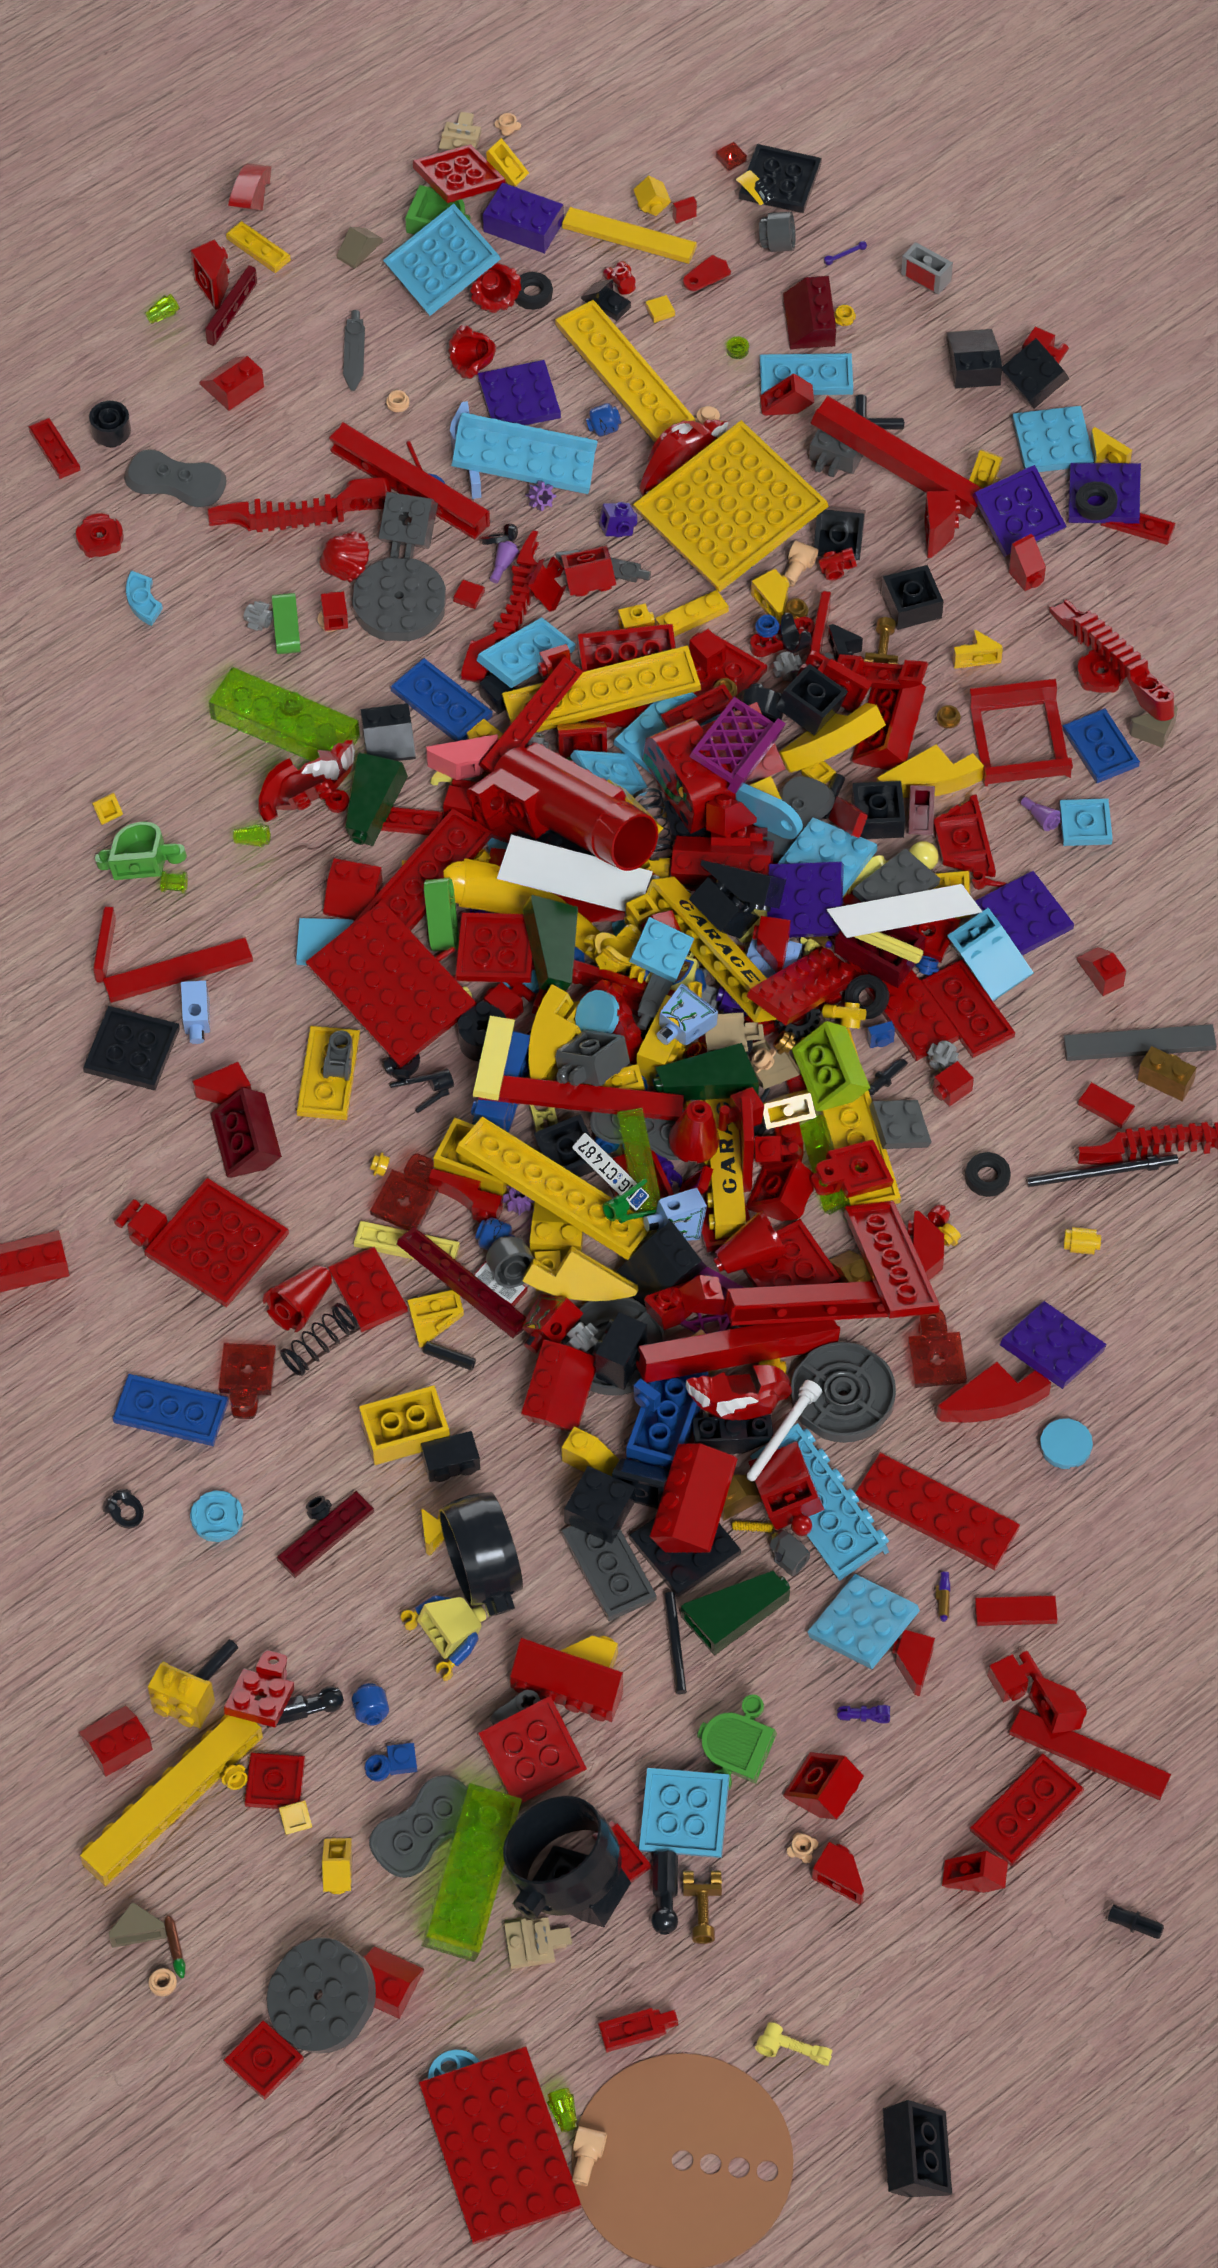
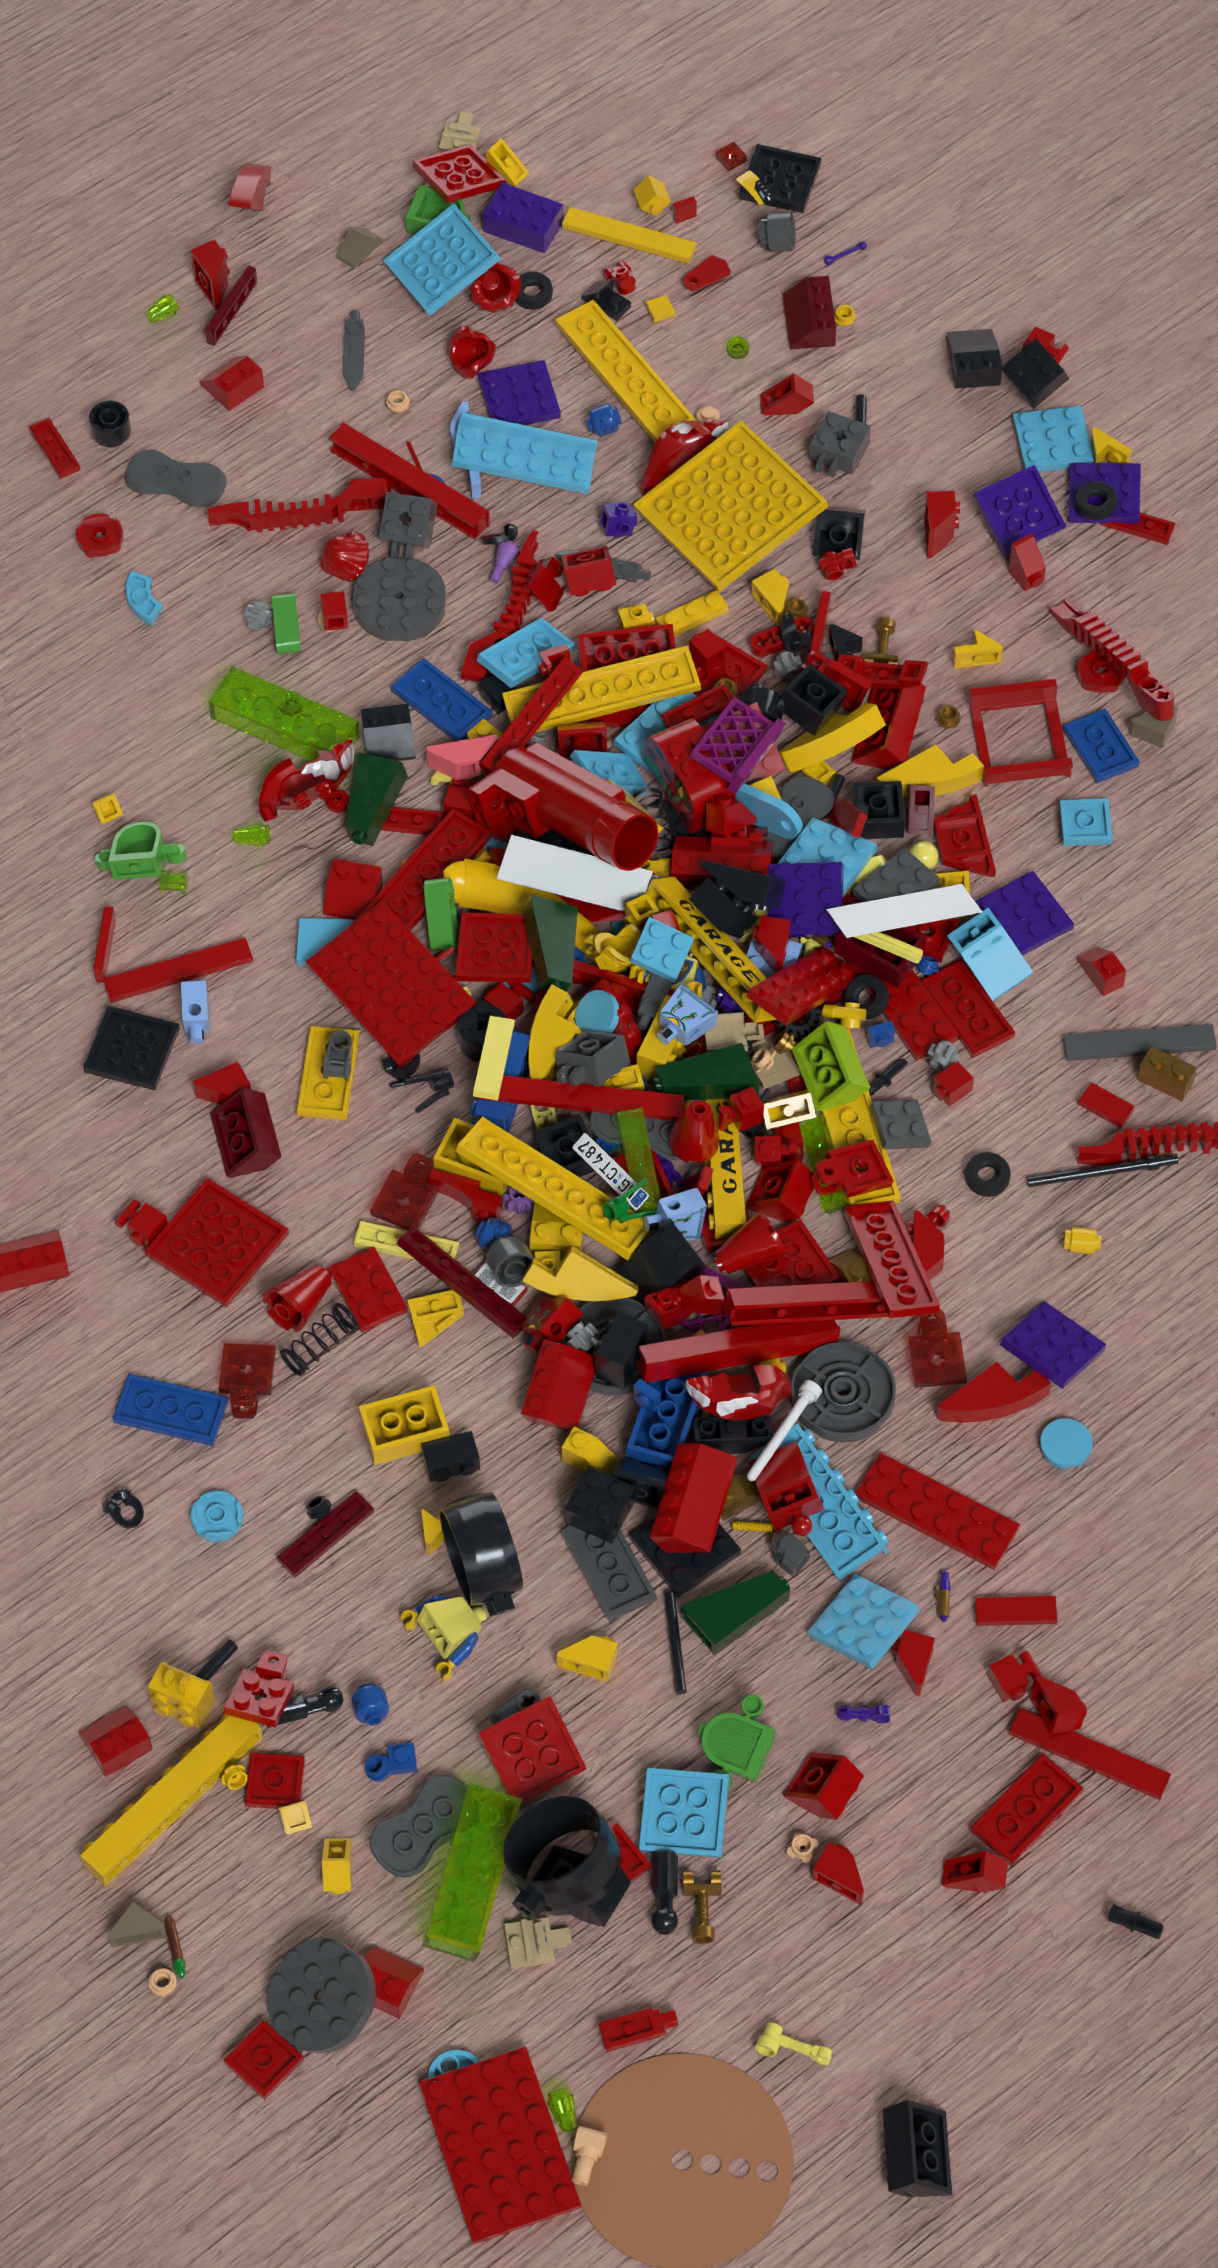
(258, 247): yellow tile -> none
(379, 1164): yellow plate -> none
(449, 1355): black piece -> none
(469, 594): red tile -> none
(507, 124): light nougat plate -> none
(540, 489): medium lavender gear -> none
(568, 1680): red slope -> none
(747, 1142): red tile -> none
(767, 621): blue plate -> none
(800, 557): light nougat pin -> none
(826, 372): medium azure tile -> none
(889, 423): black piece -> none
(893, 453): red tile -> none
(912, 597): black brick -> none
(927, 268): light grey brick -> none
(951, 1234): yellow plate -> none
(982, 881): red hand -> none
(986, 469): yellow slope -> none
(1045, 816): medium lavender cone -> none

